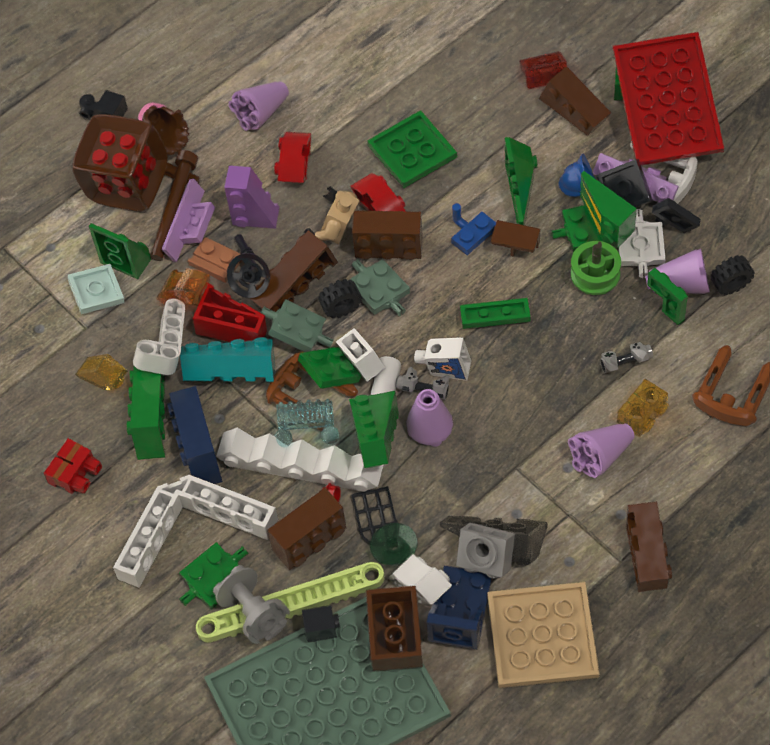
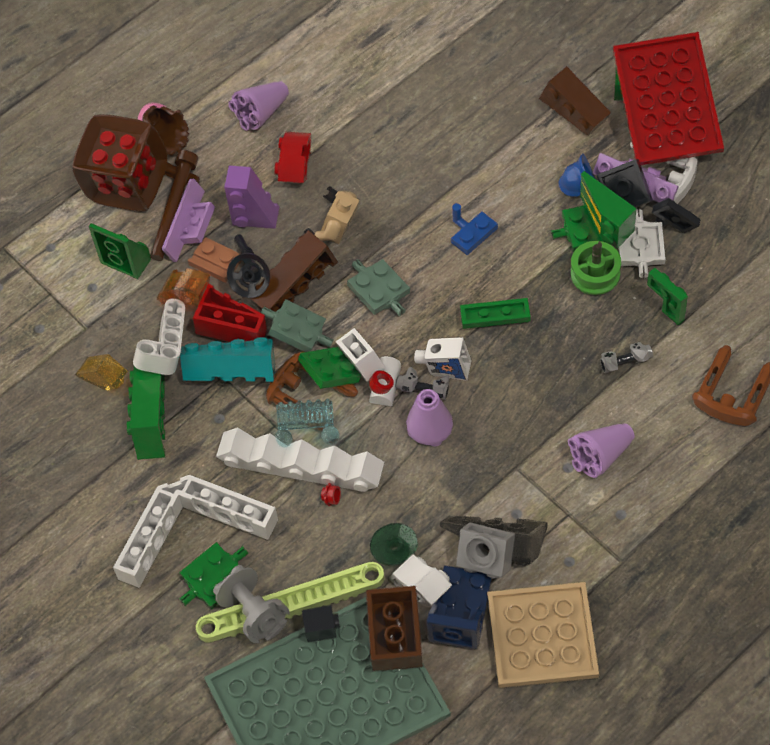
(71, 466): red hips -> none
(95, 289): light aqua plate -> none
(109, 104): black brick -> none
(193, 435): dark blue wedge -> none
(307, 529): reddish brown brick -> none
(340, 298): black tyre -> none
(367, 510): black window -> none
(375, 425): green wedge -> none
(376, 194): red brick -> none
(378, 388): none -> red piece
(387, 234): reddish brown brick -> none
(412, 149): green plate -> none
(515, 237): reddish brown panel -> none
(520, 175): green wedge -> none
(542, 68): clear red bracket -> none
(639, 406): clear yellow brick -> none
(647, 547): reddish brown wedge -> none
(687, 272): lavender cone -> none
(732, 275): black tyre -> none

